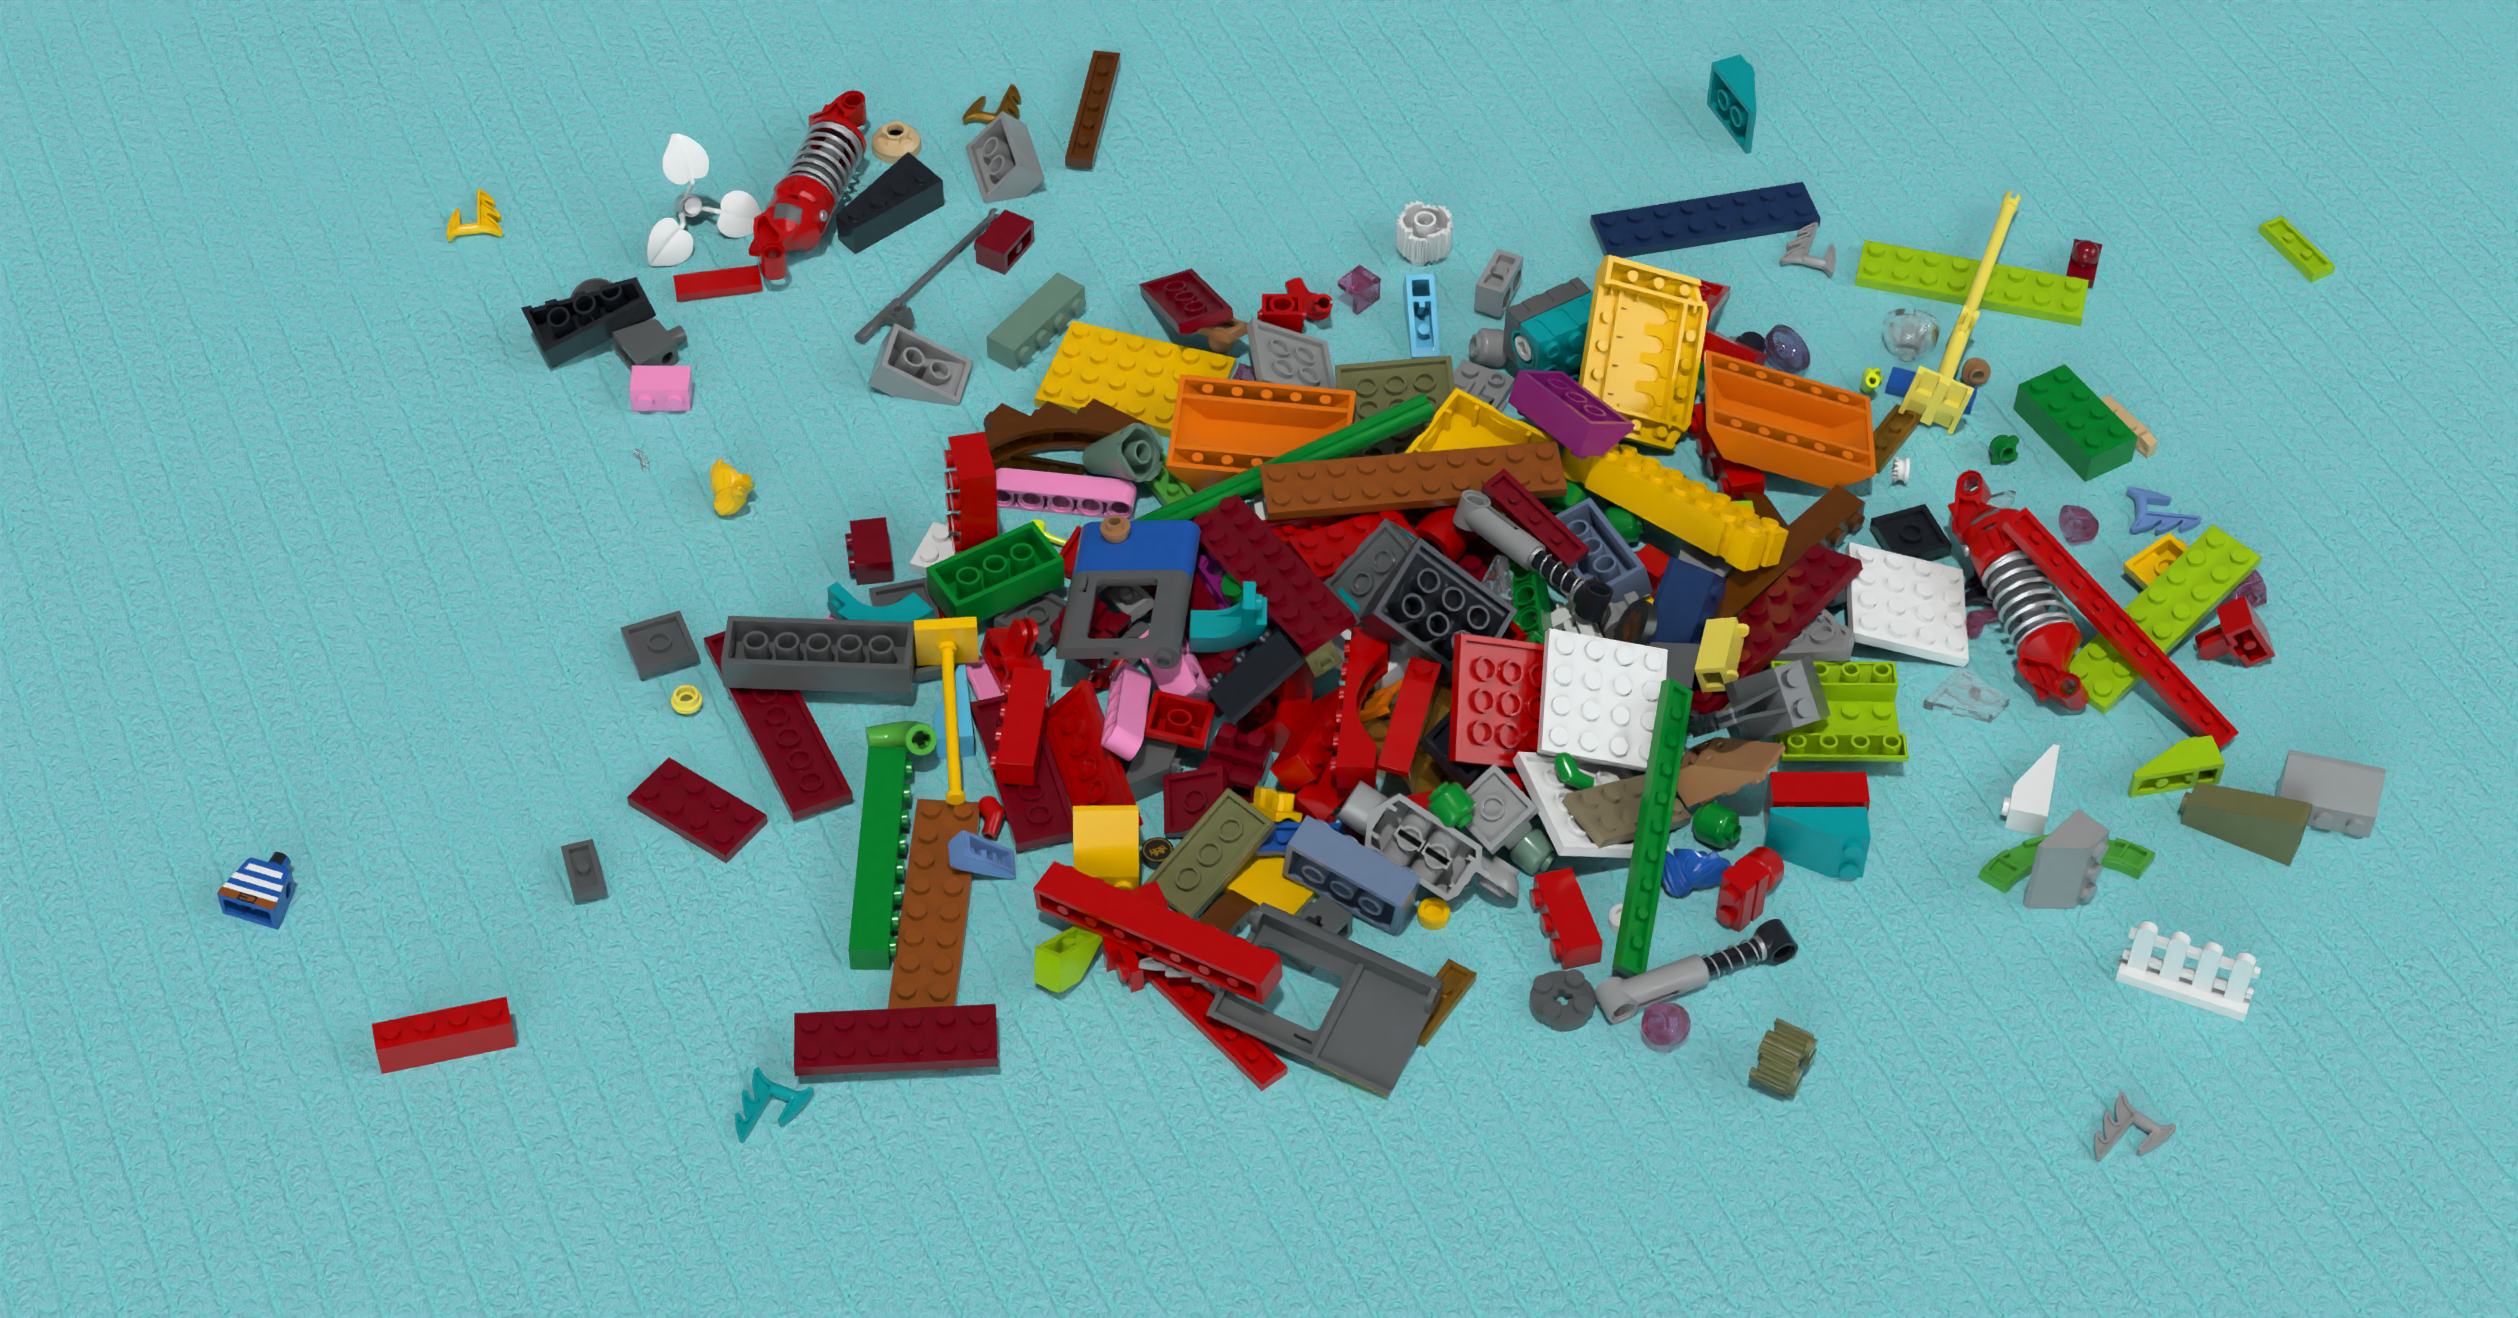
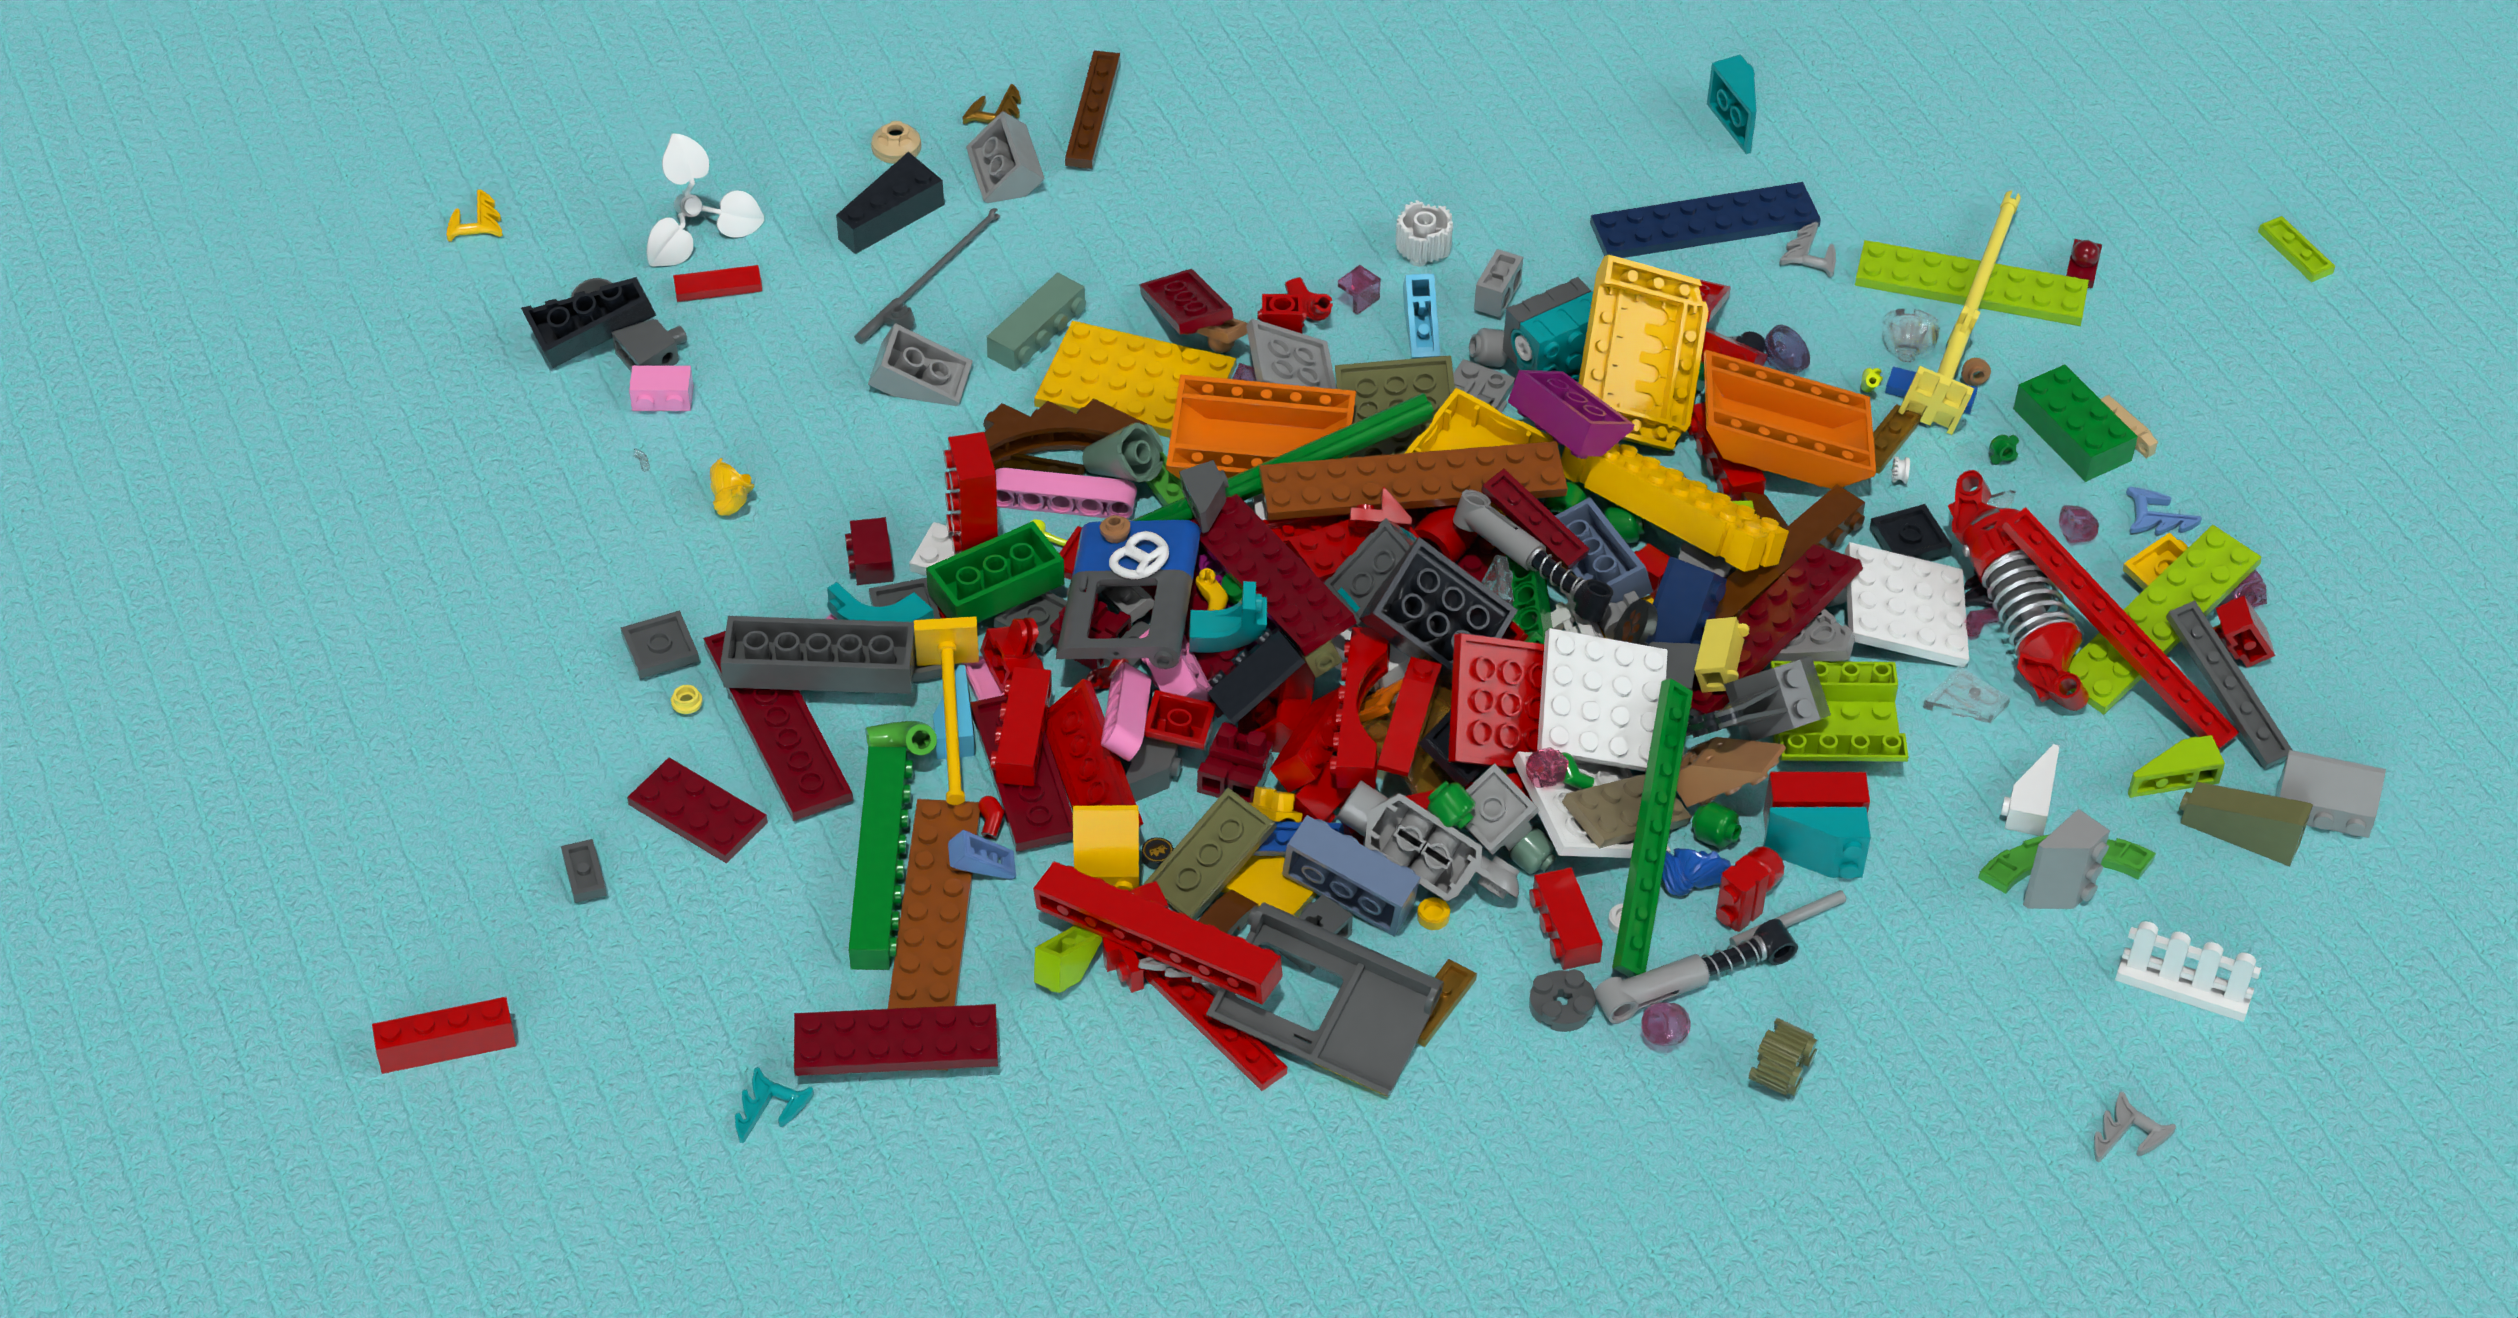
(259, 891): torso -> none
(812, 185): red piece -> none
(1004, 242): dark red brick -> none
(1143, 570): none -> white piece
(1190, 796): dark red plate -> none
(1204, 492): none -> dark grey slope
(1211, 590): none -> yellow arm
(1368, 517): none -> slope
(1546, 767): none -> clear pink piece
(1797, 915): none -> light grey bar
(2229, 684): none -> dark grey plate

